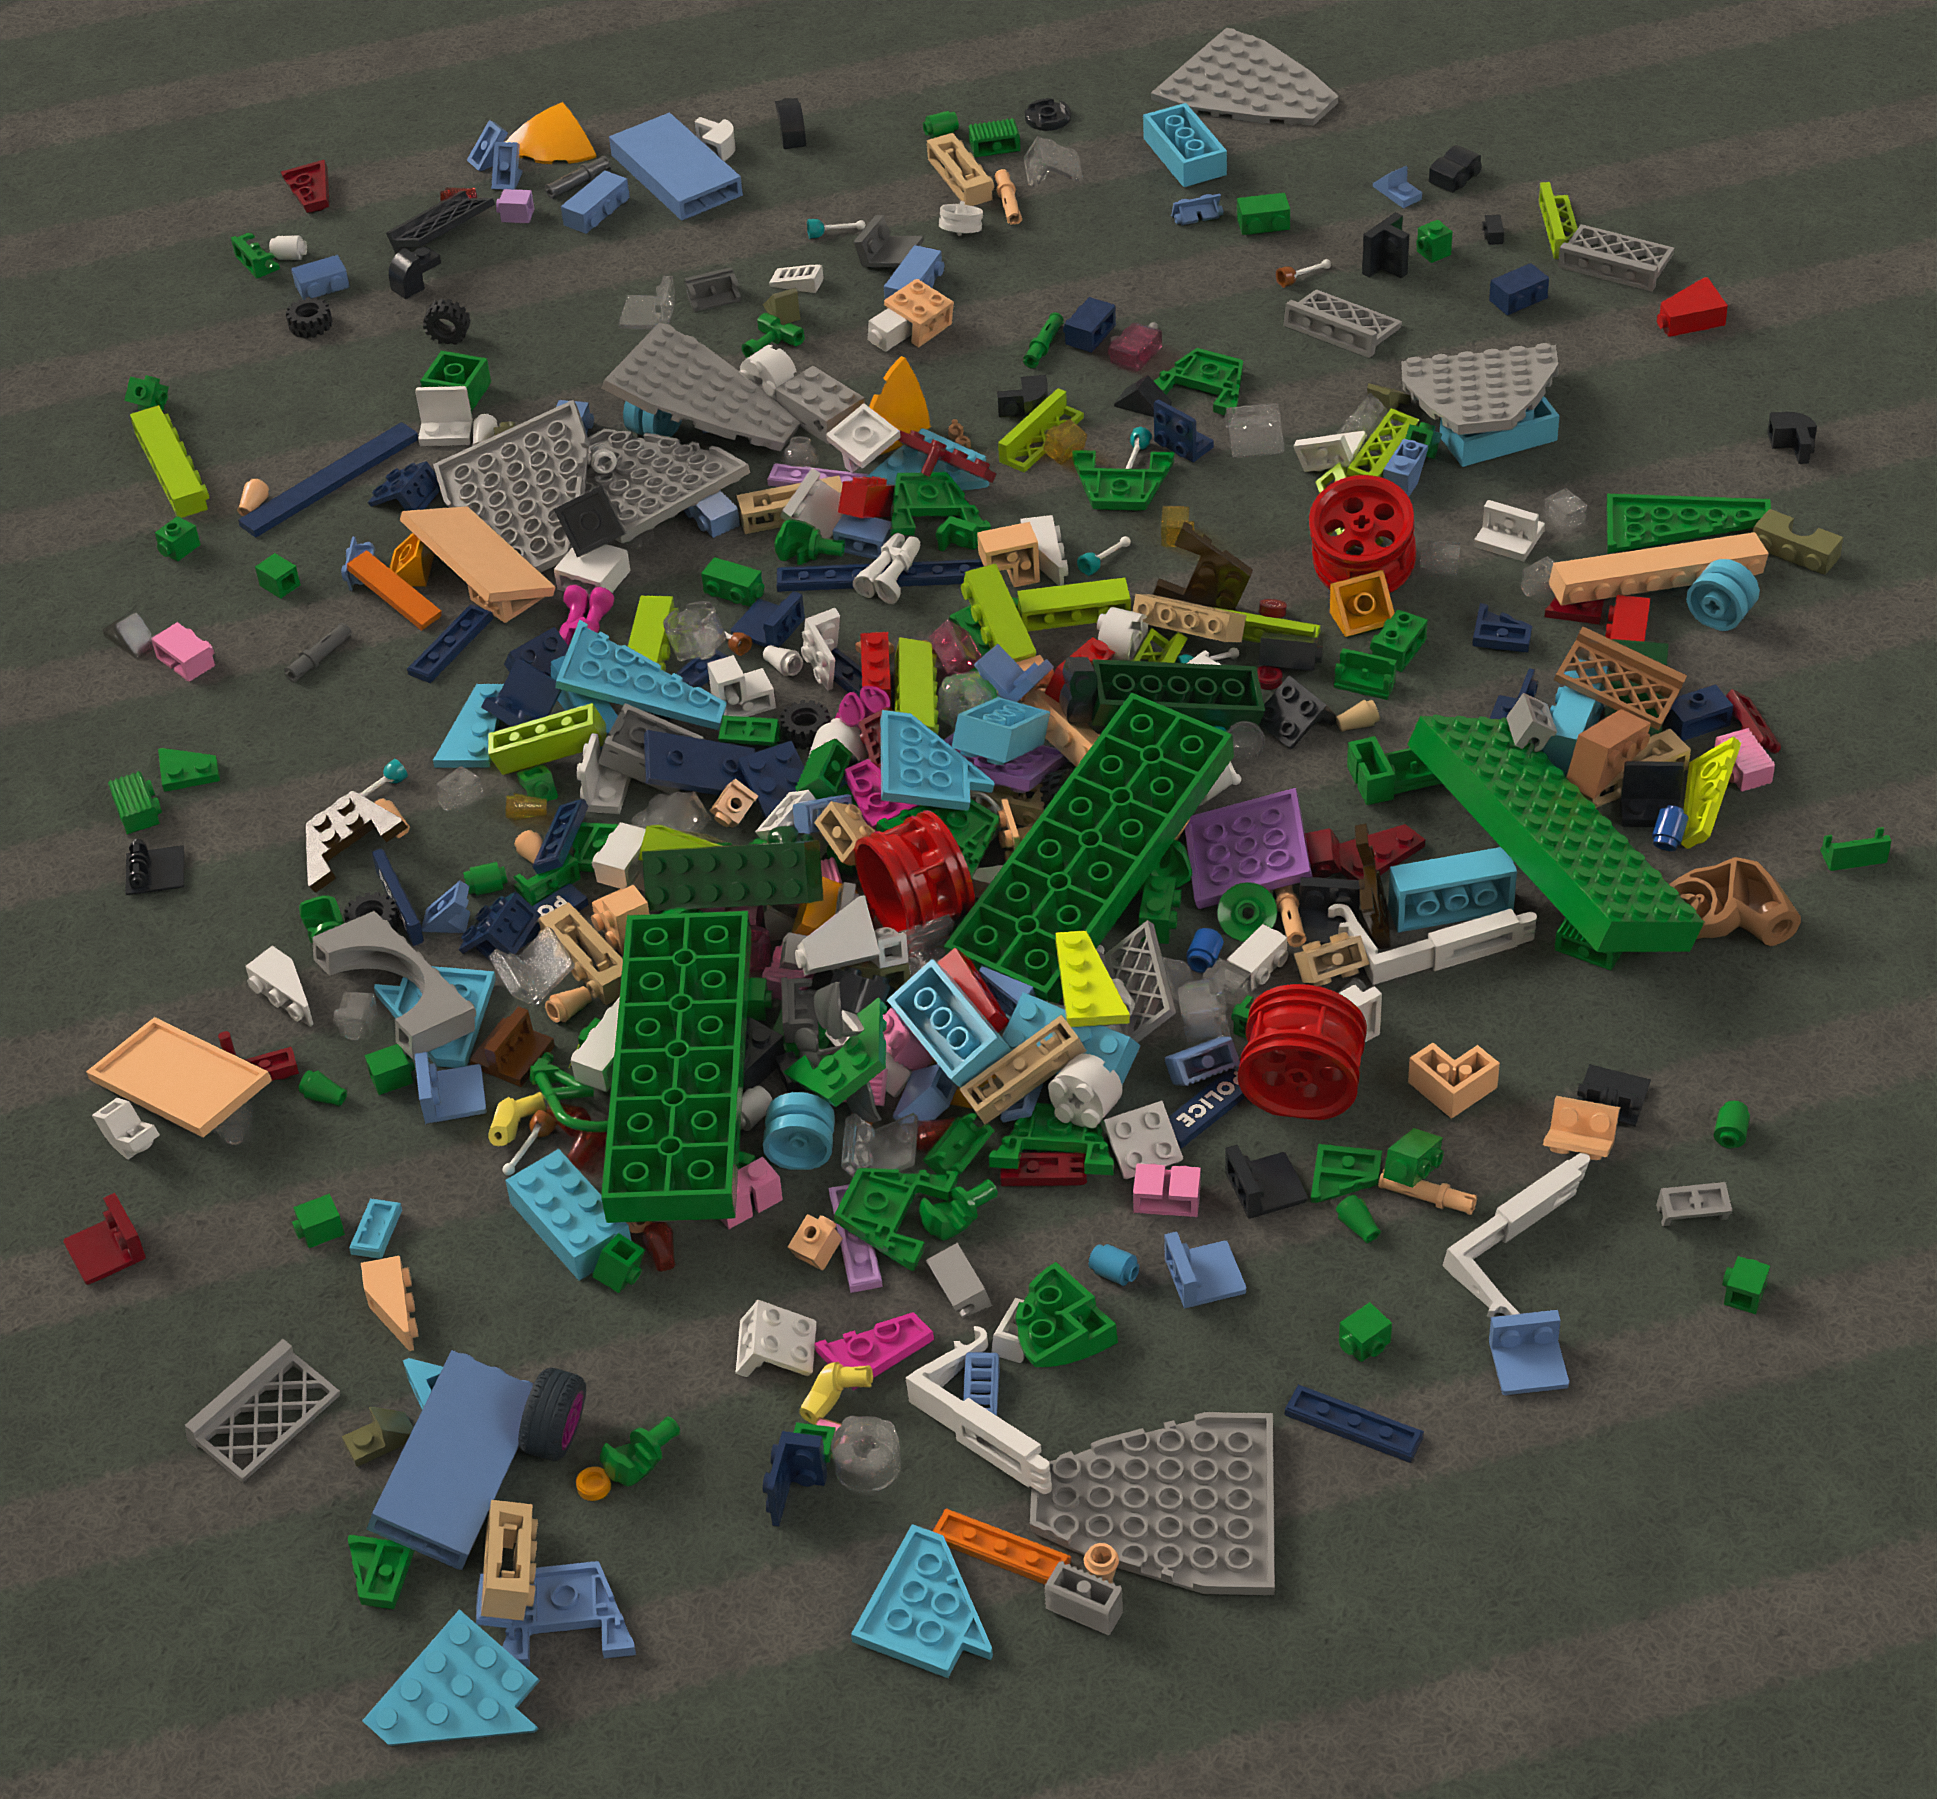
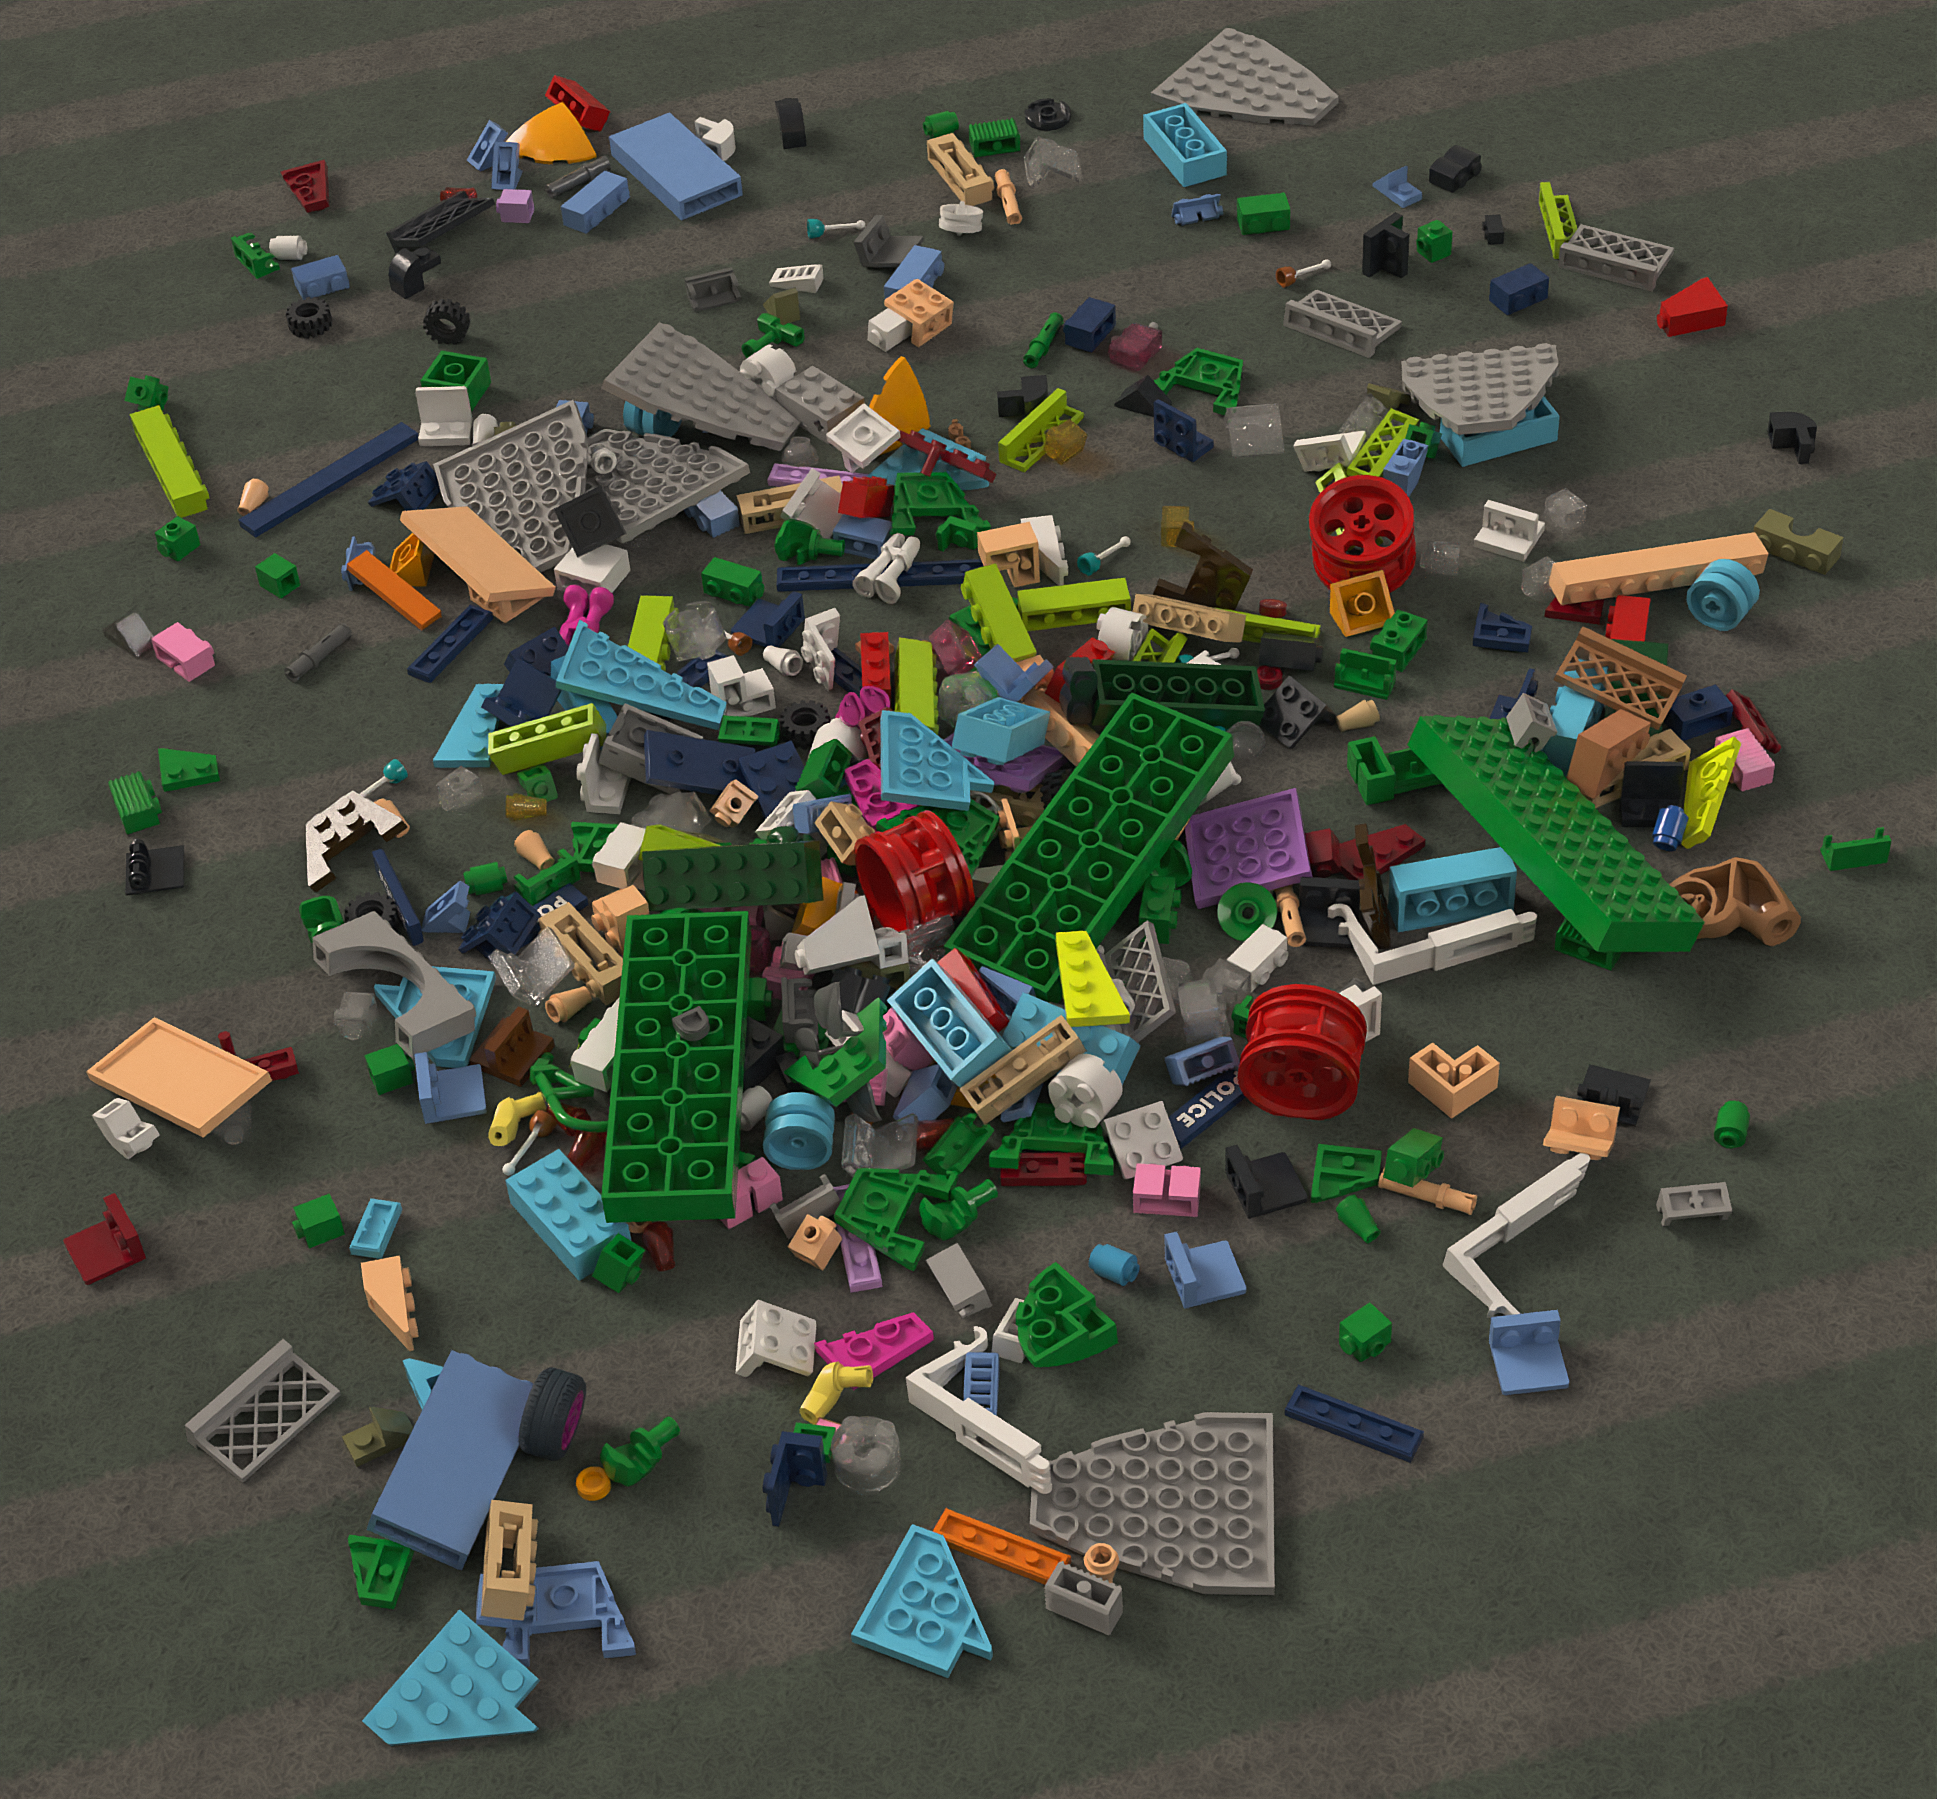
(277, 979): white slope -> none
(320, 1088): green cone -> none
(560, 836): dark blue tile -> none
(582, 104): none -> red brick
(649, 310): clear bracket -> none
(692, 1024): none -> dark grey tile
(818, 1202): none -> light grey hinge
(1121, 487): green wing -> none
(1138, 443): teal hinge -> none
(1204, 949): blue brick -> none
(1340, 956): tan brick -> none
(1660, 519): green wing -> none
(1745, 1284): green brick -> none

